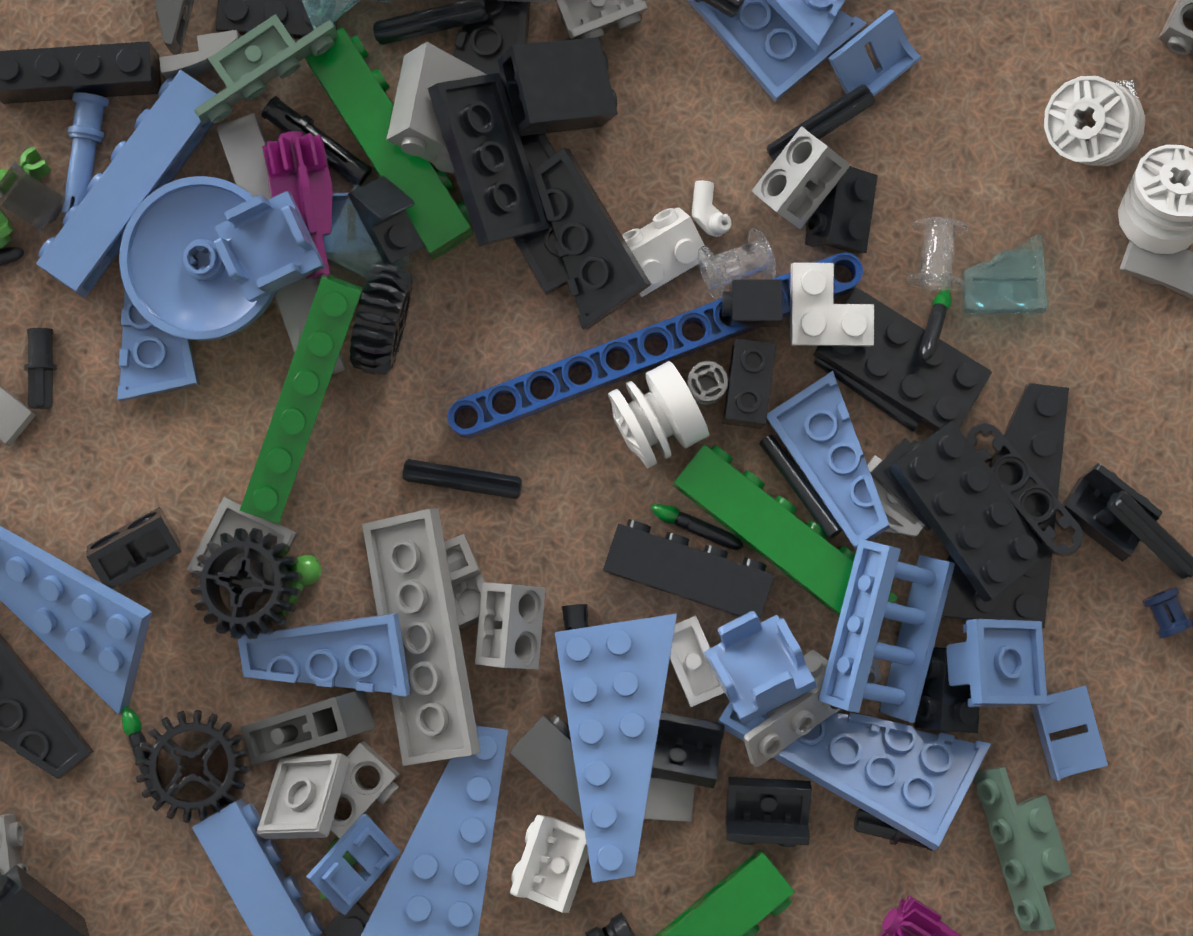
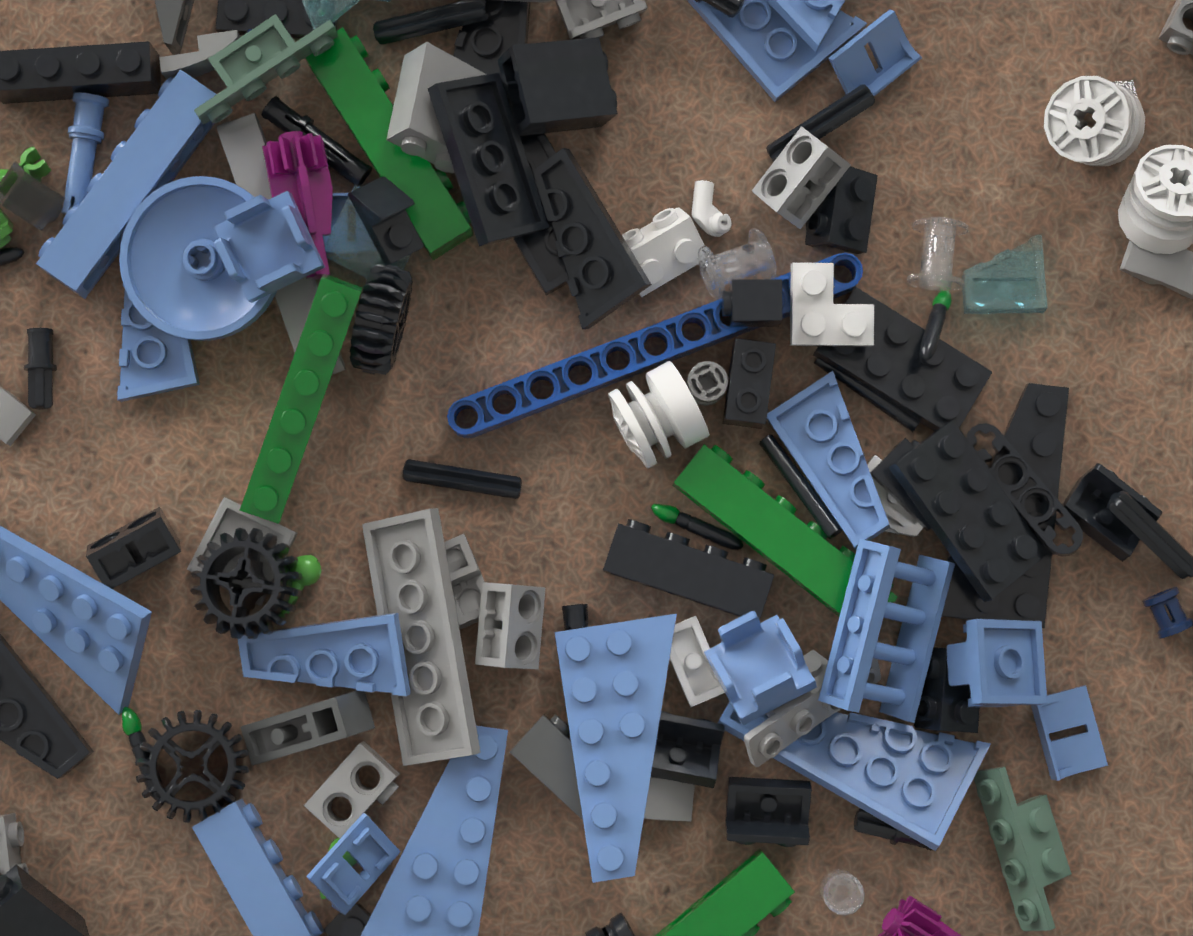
(303, 796): light grey tile -> none
(551, 863): white bracket -> none
(836, 886): none -> clear wheel

